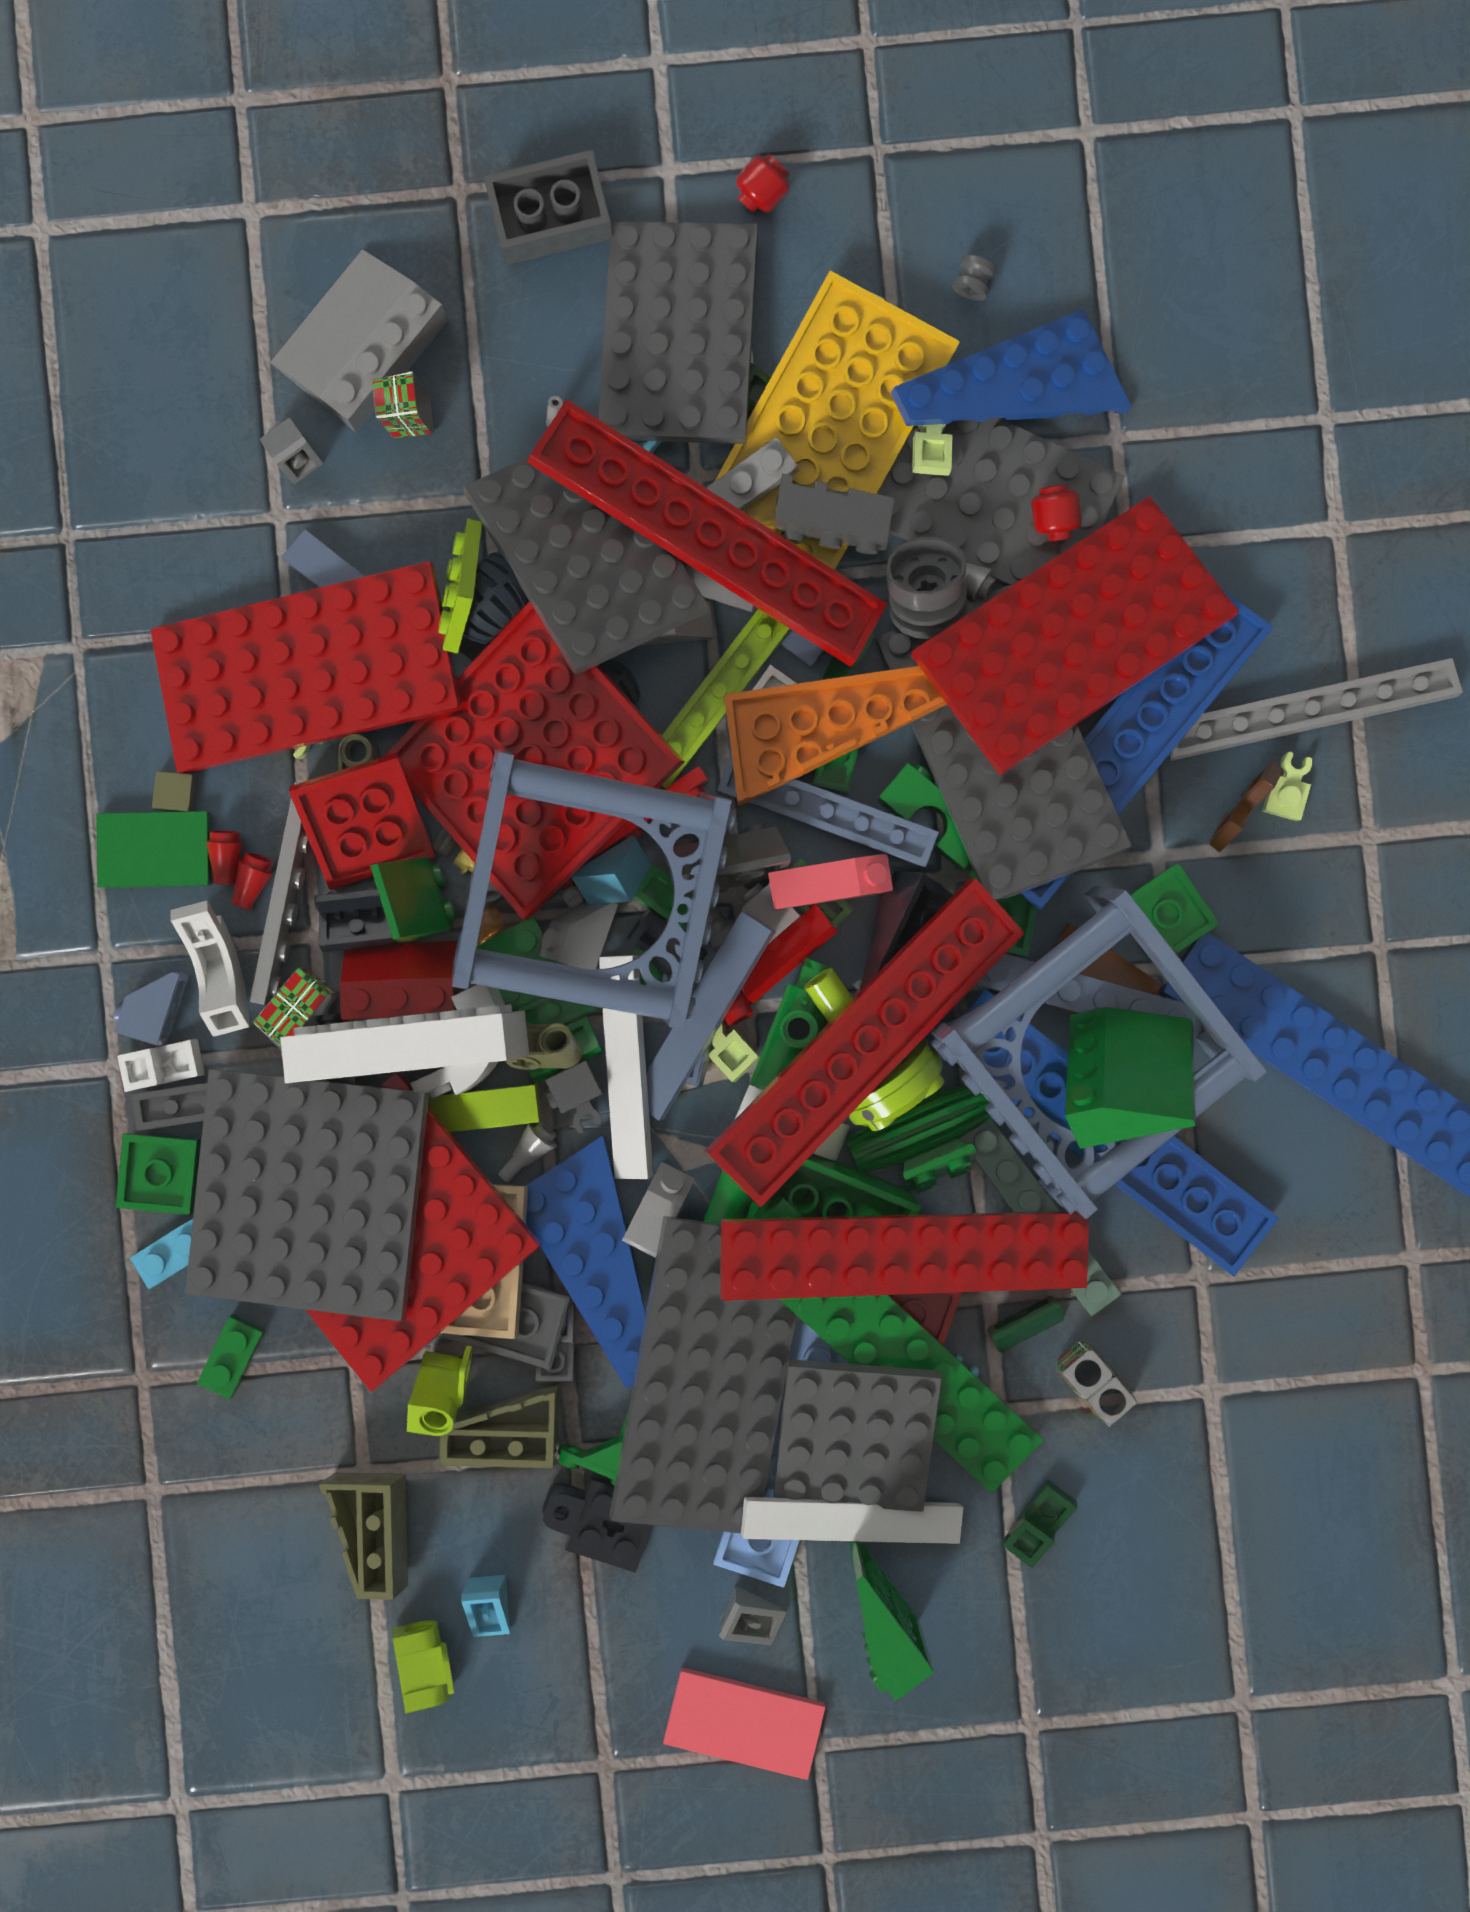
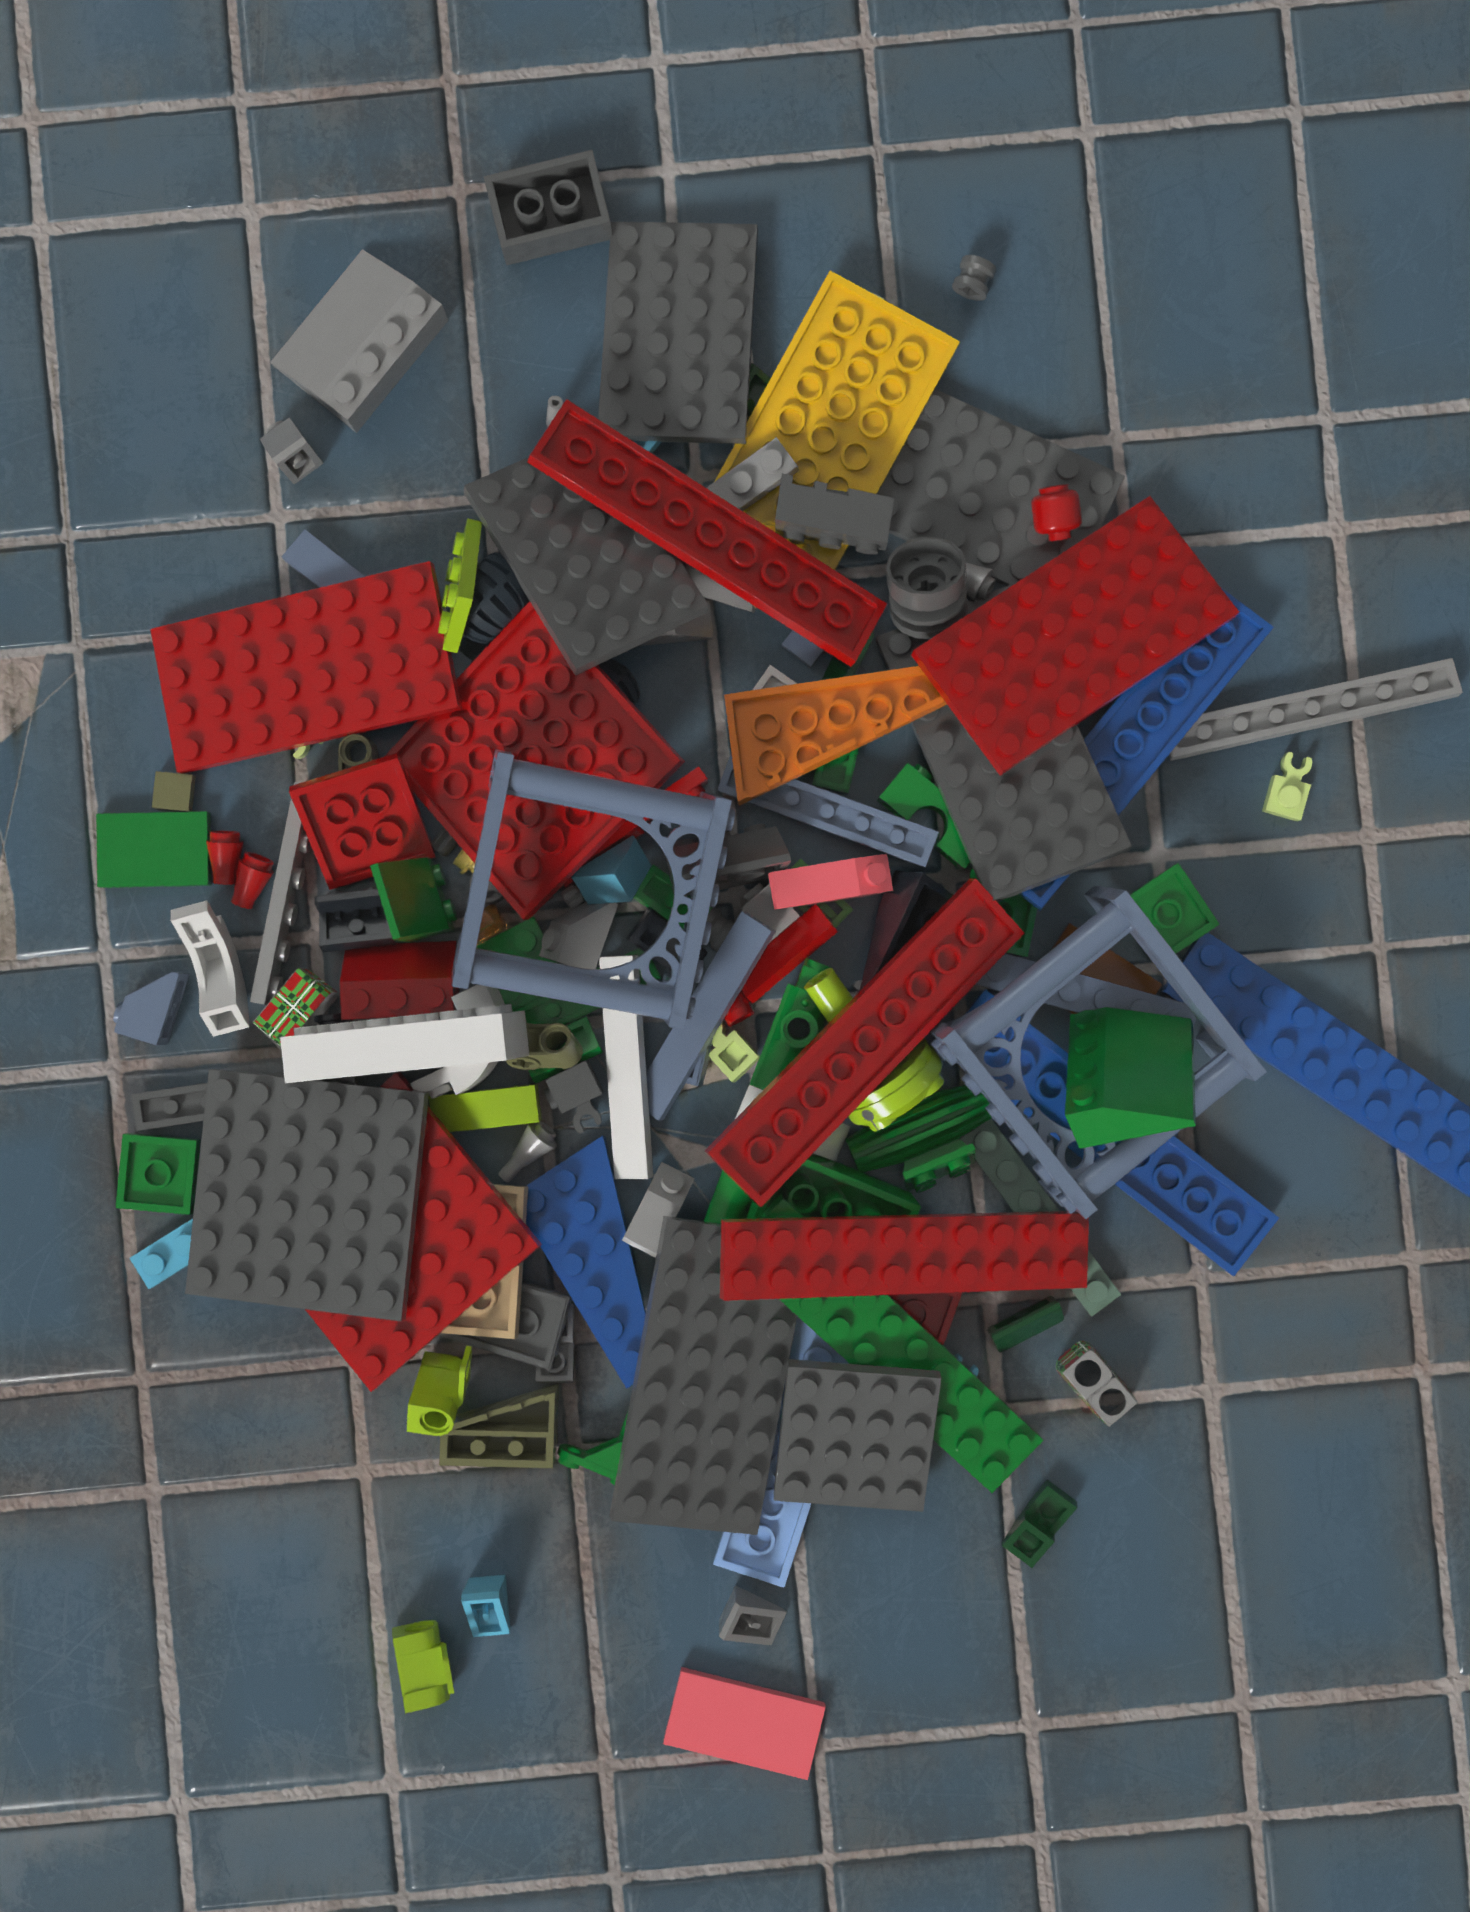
(161, 1065): white slope -> none
(230, 1356): green plate -> none
(372, 1530): olive wedge -> none
(403, 405): piece -> none
(583, 1523): black plate -> none
(728, 676): lime plate -> none
(762, 183): red head -> none
(849, 1521): white tile -> none
(890, 1629): green slope -> none
(932, 450): yellowish green plate -> none
(1026, 377): blue wing -> none
(1253, 794): reddish brown tile -> none

